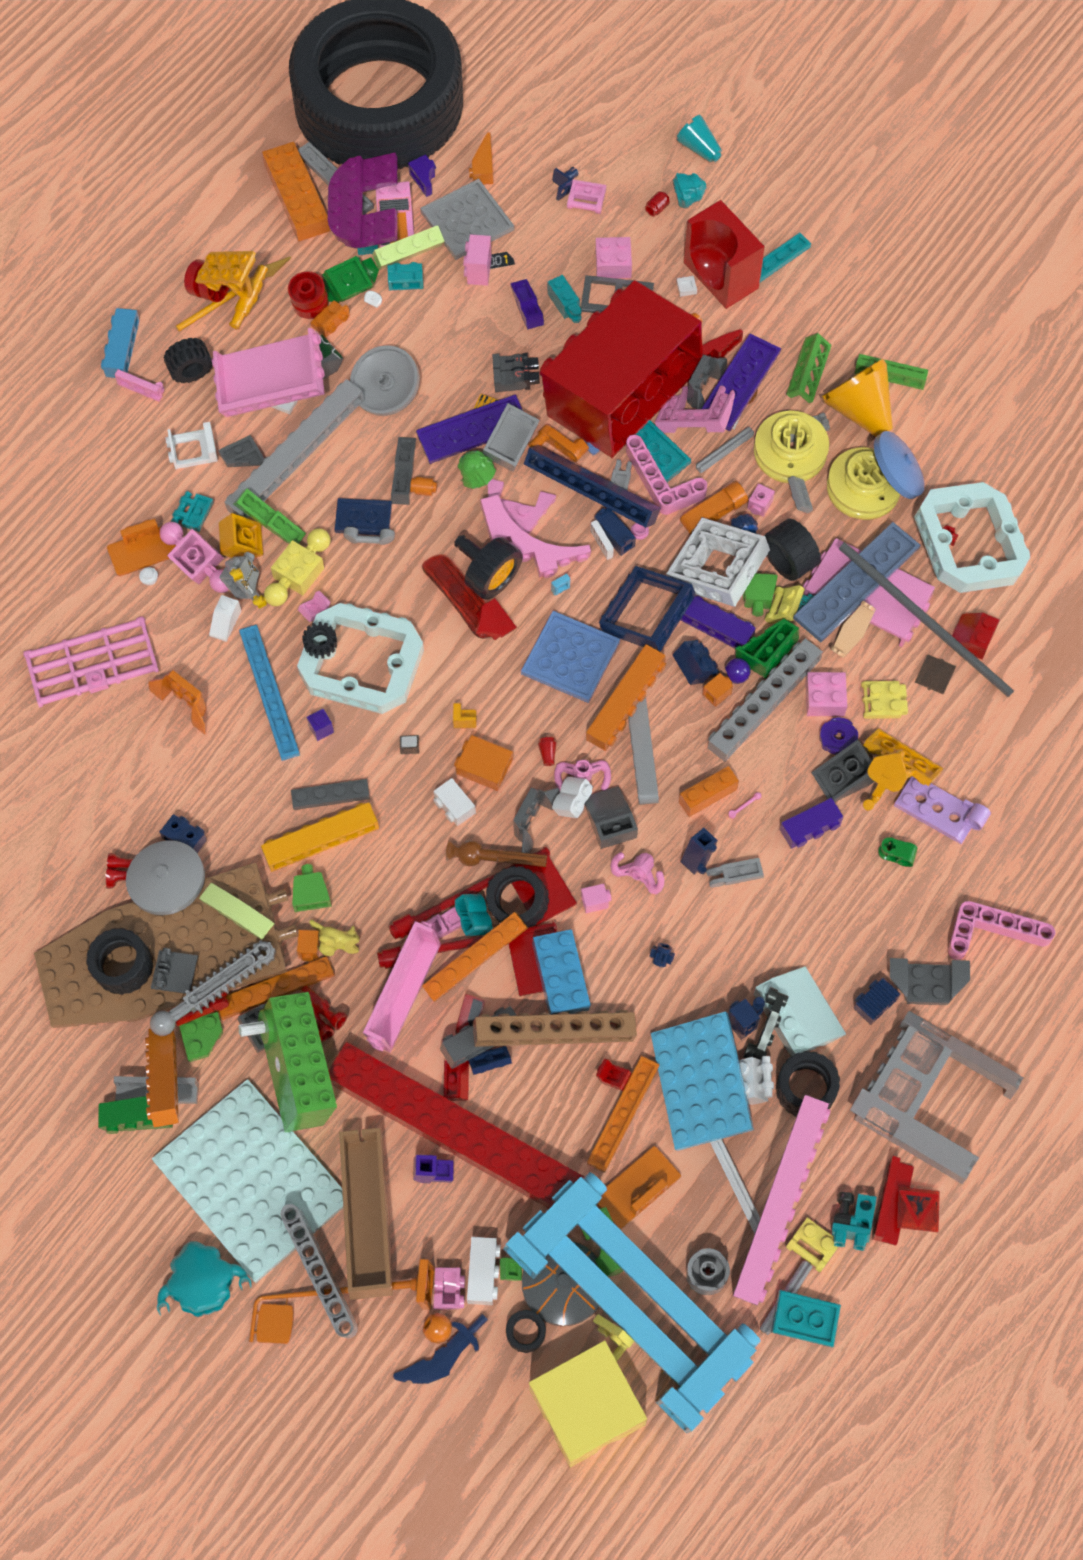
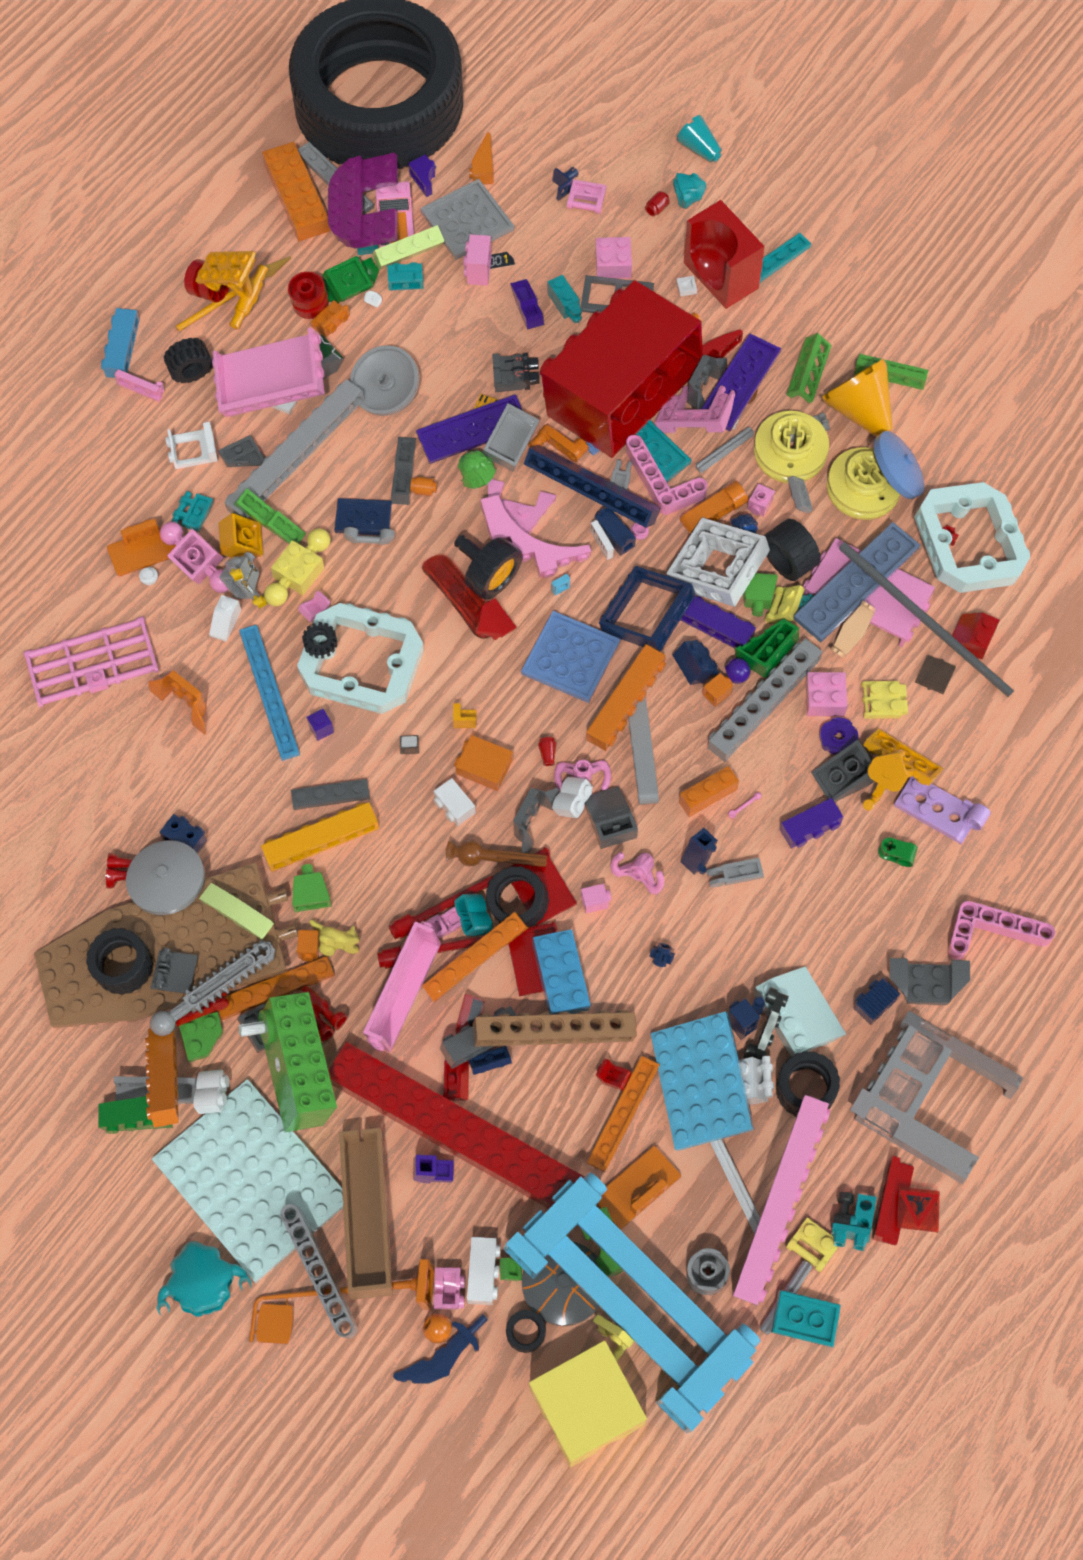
(211, 1091): none -> white brick

